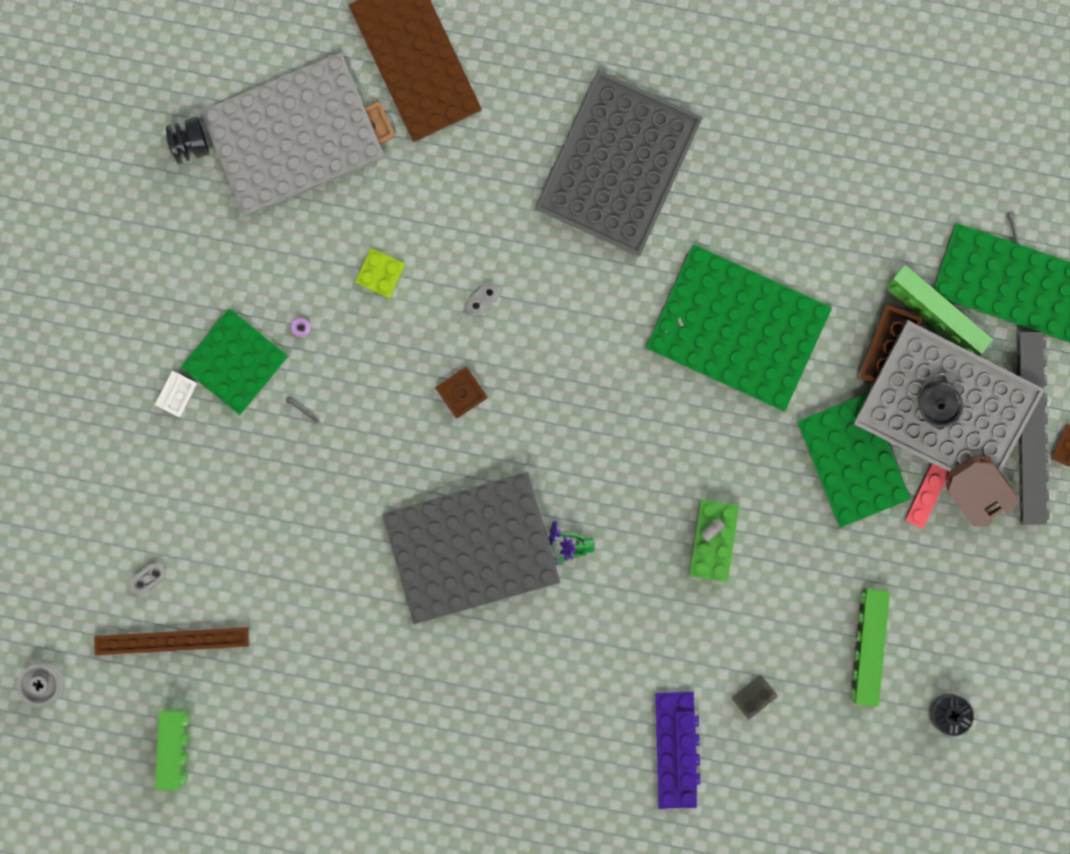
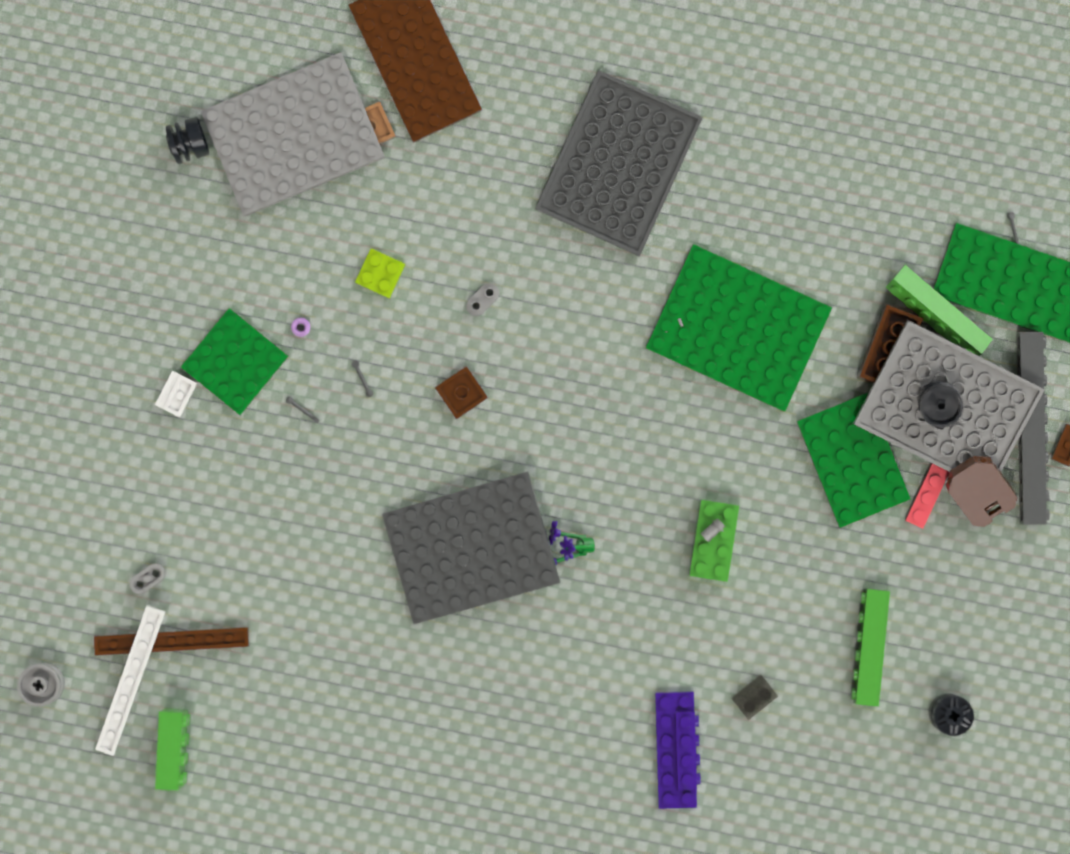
(130, 680): none -> white plate
(355, 364): none -> dark grey hinge

